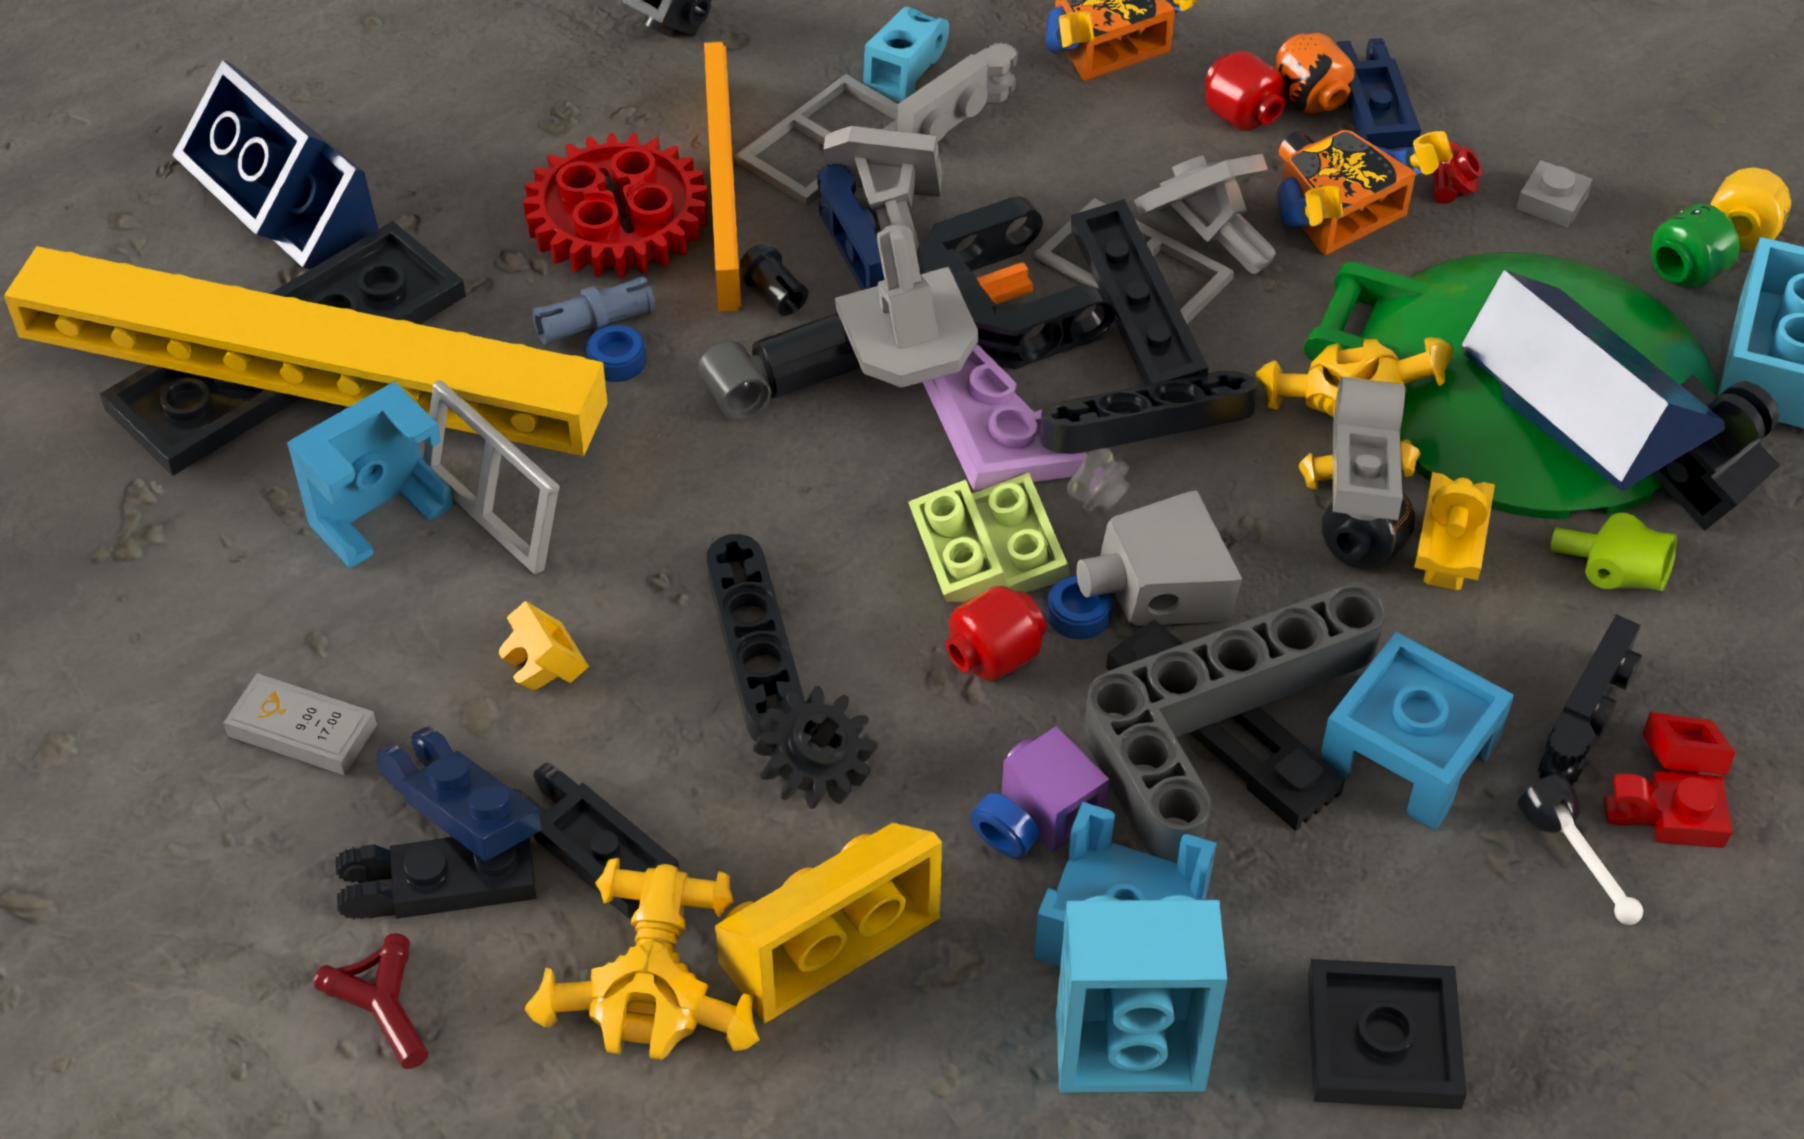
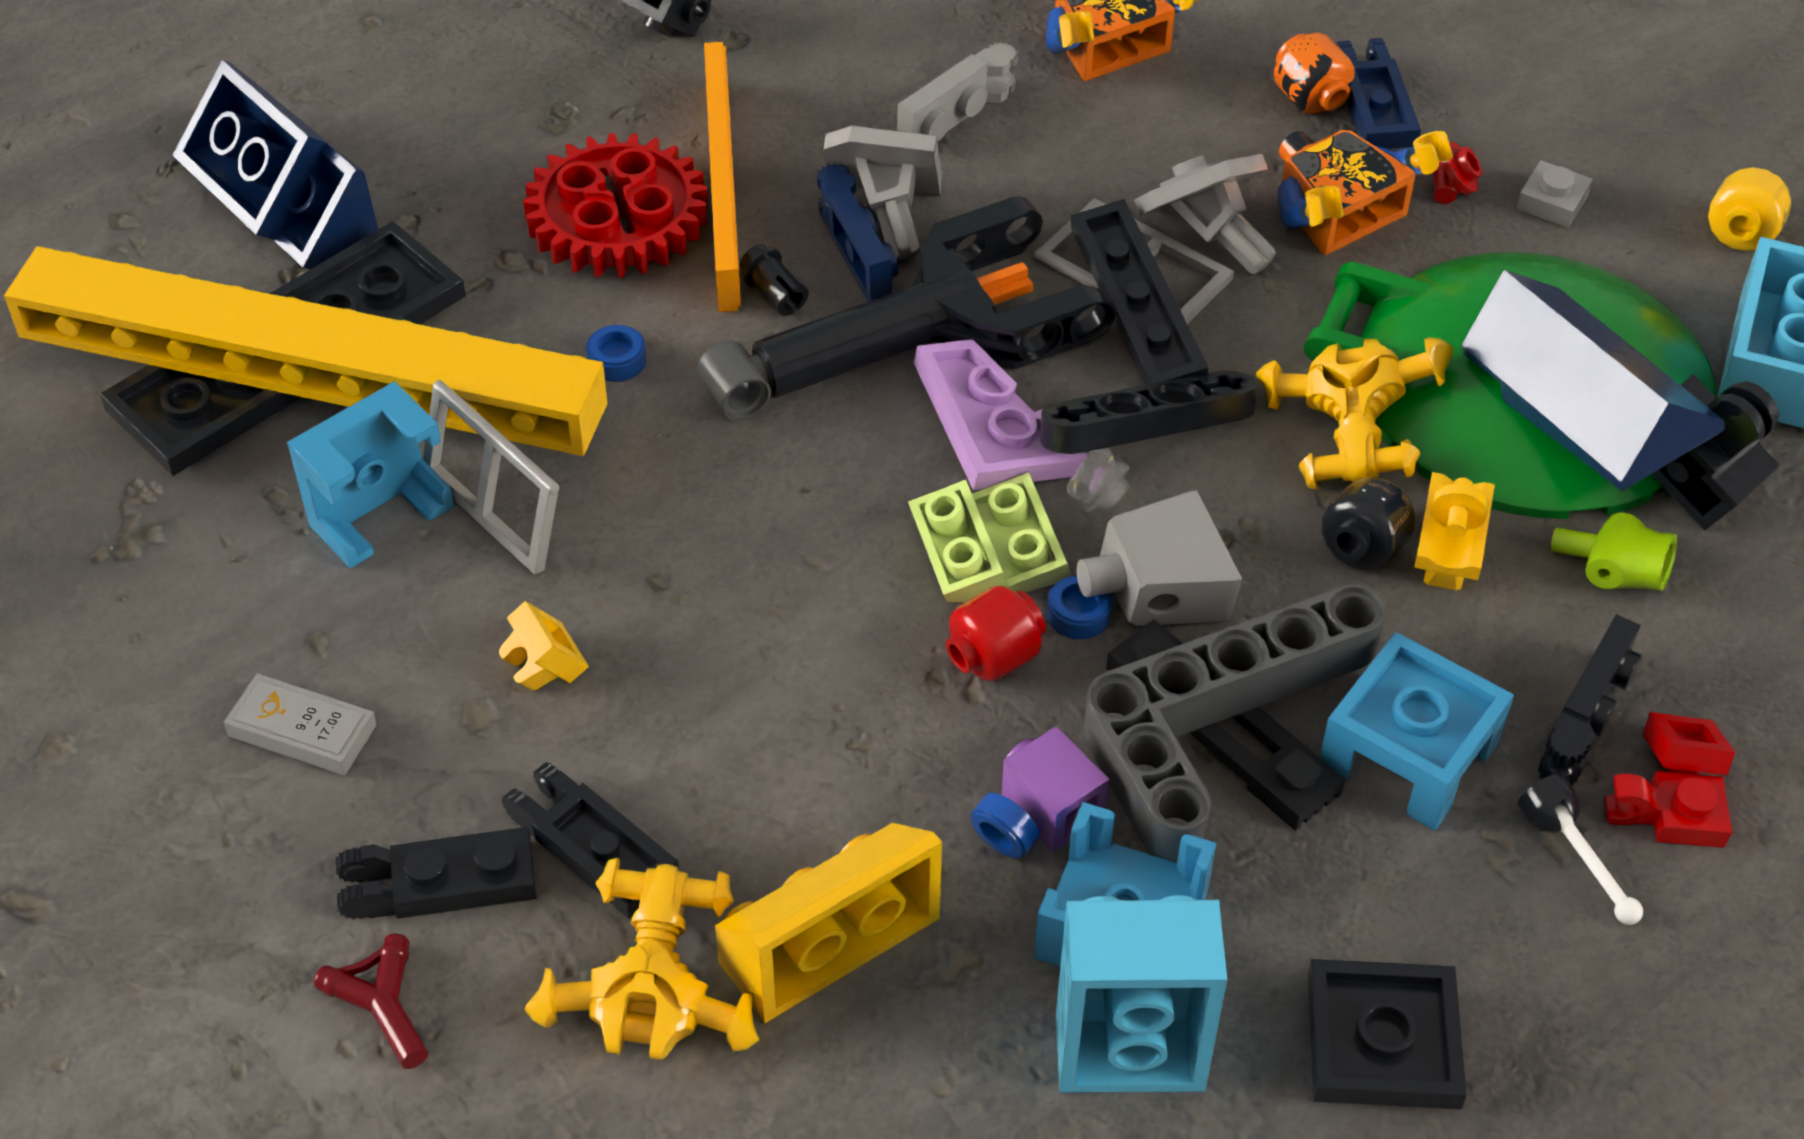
(459, 795): dark blue hinge -> none
(593, 310): sand blue pin -> none
(754, 638): black beam -> none
(787, 741): black gear -> none
(800, 121): light grey window -> none
(903, 52): medium azure leg -> none
(912, 321): light grey piece -> none
(1243, 90): red head -> none
(1367, 449): light grey plate -> none
(1694, 246): green head -> none

